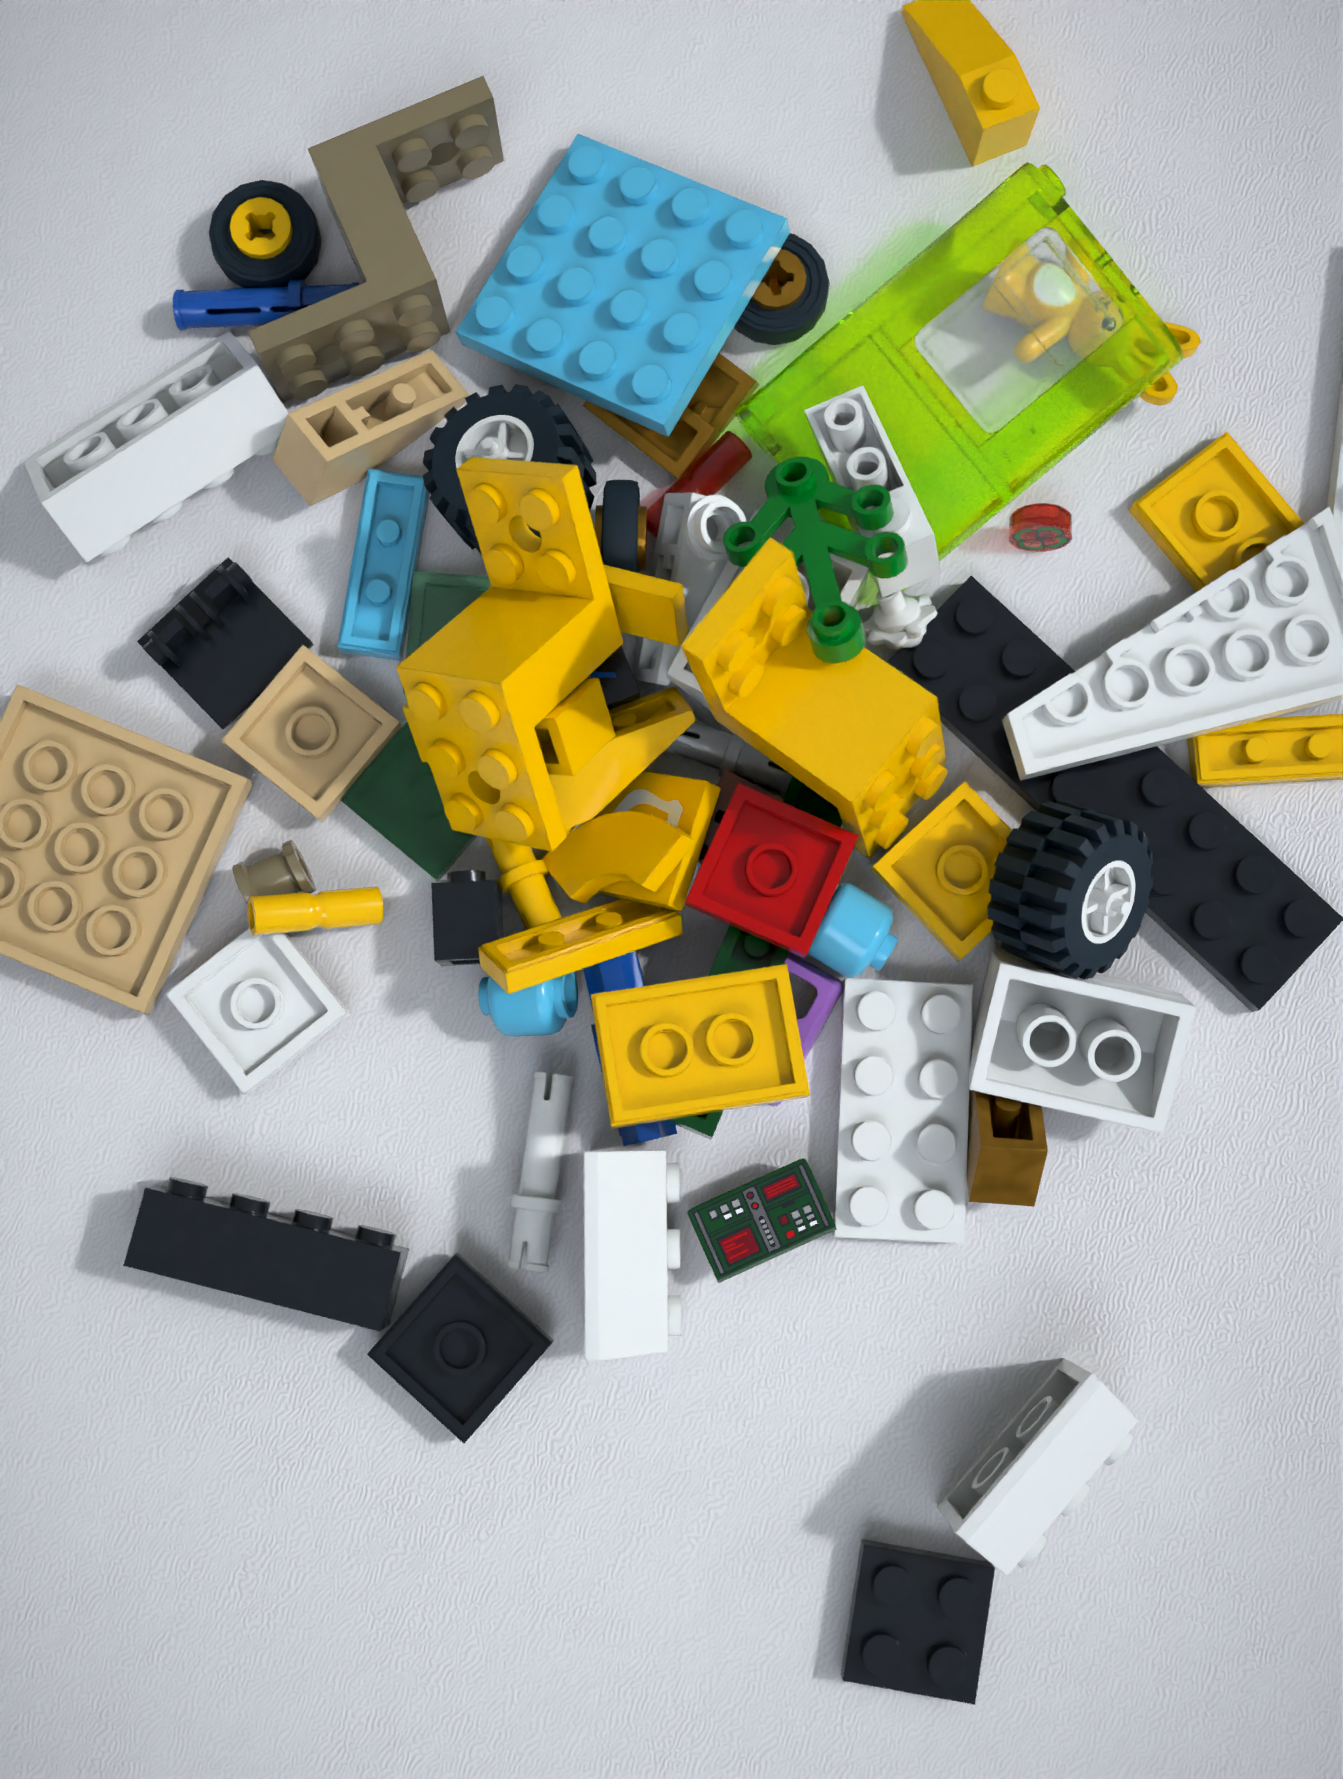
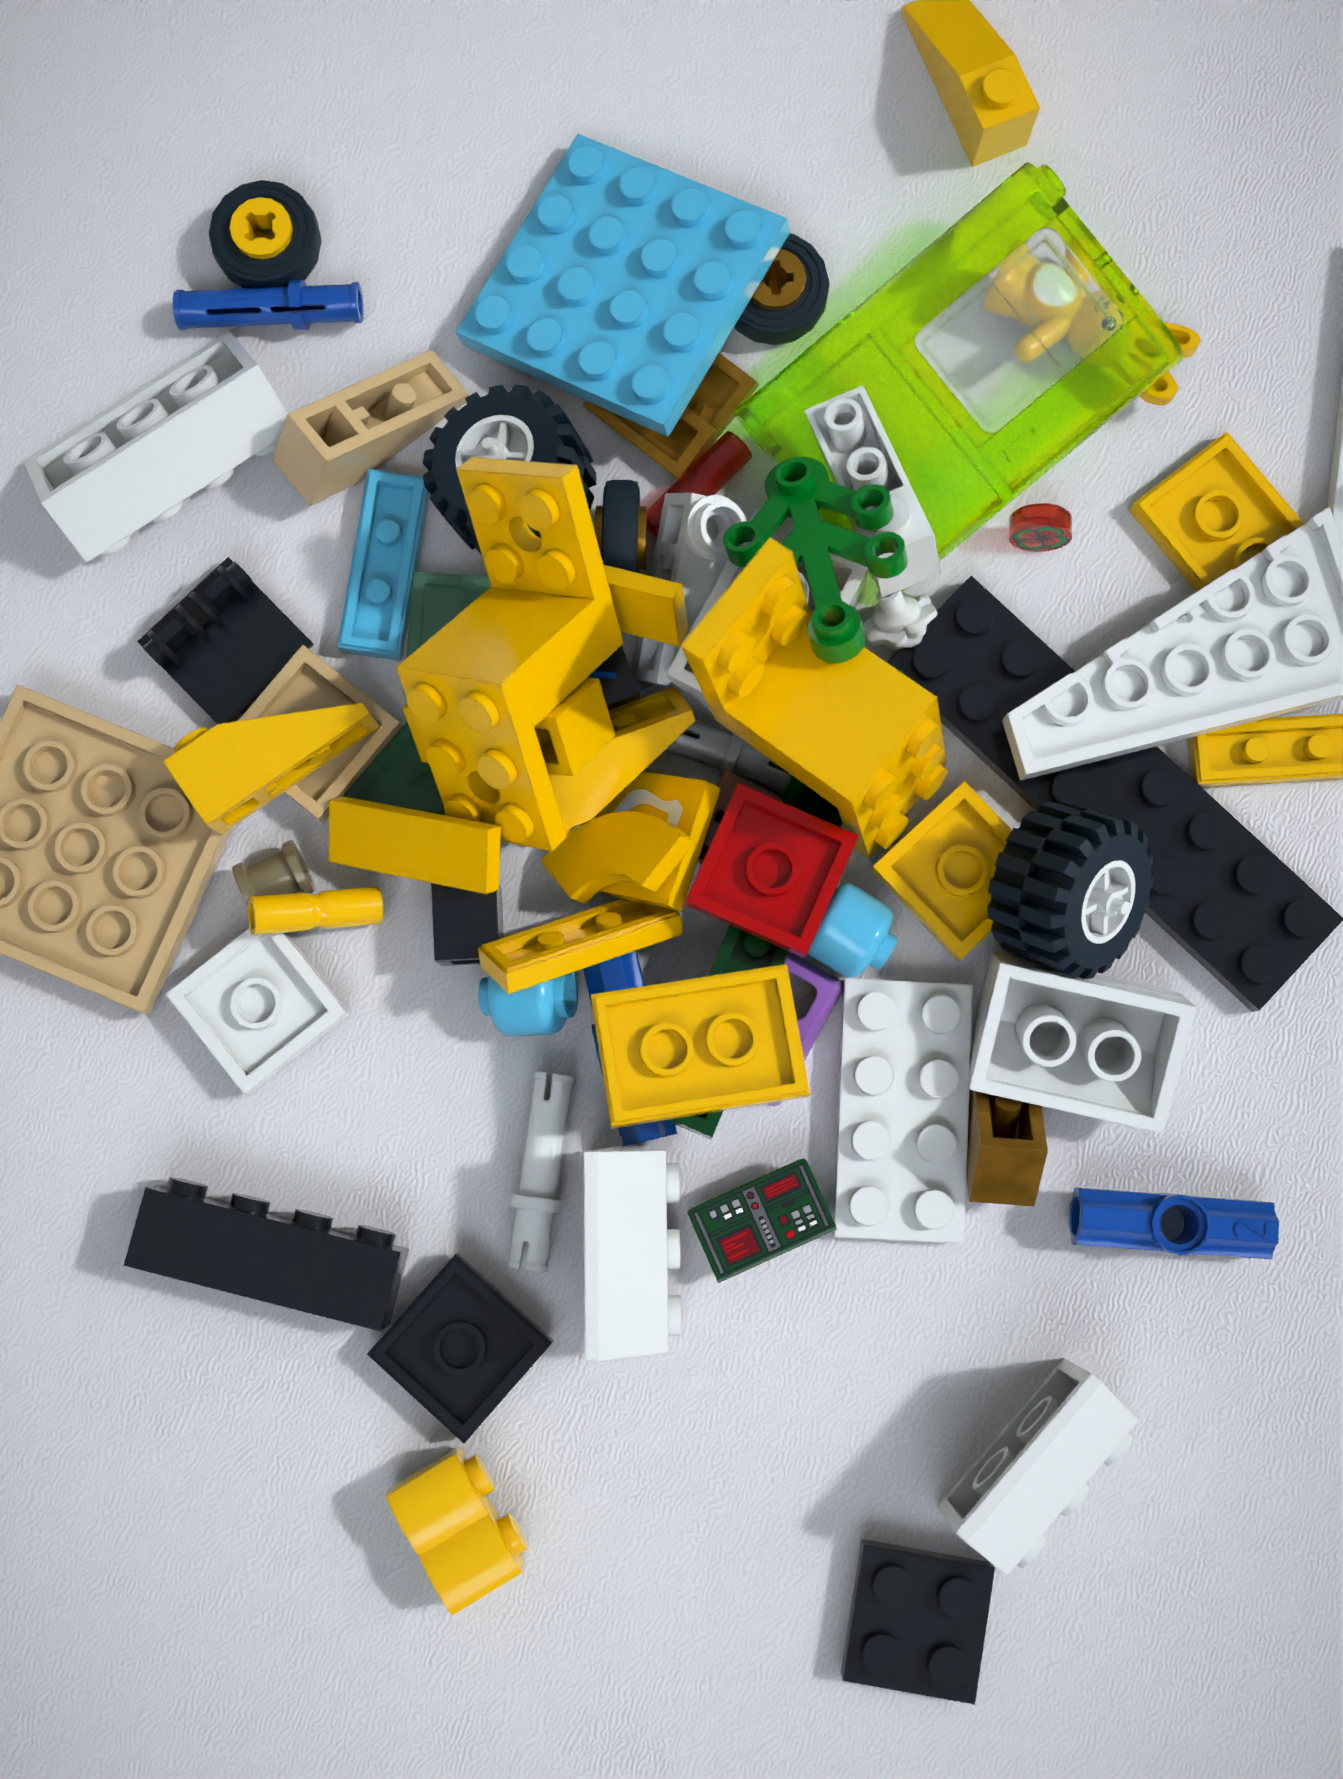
(253, 761): none -> yellow slope
(365, 184): dark tan bracket -> none
(415, 844): none -> yellow tile
(457, 1528): none -> yellow brick
(525, 882): yellow pin -> none
(1209, 1228): none -> blue piece

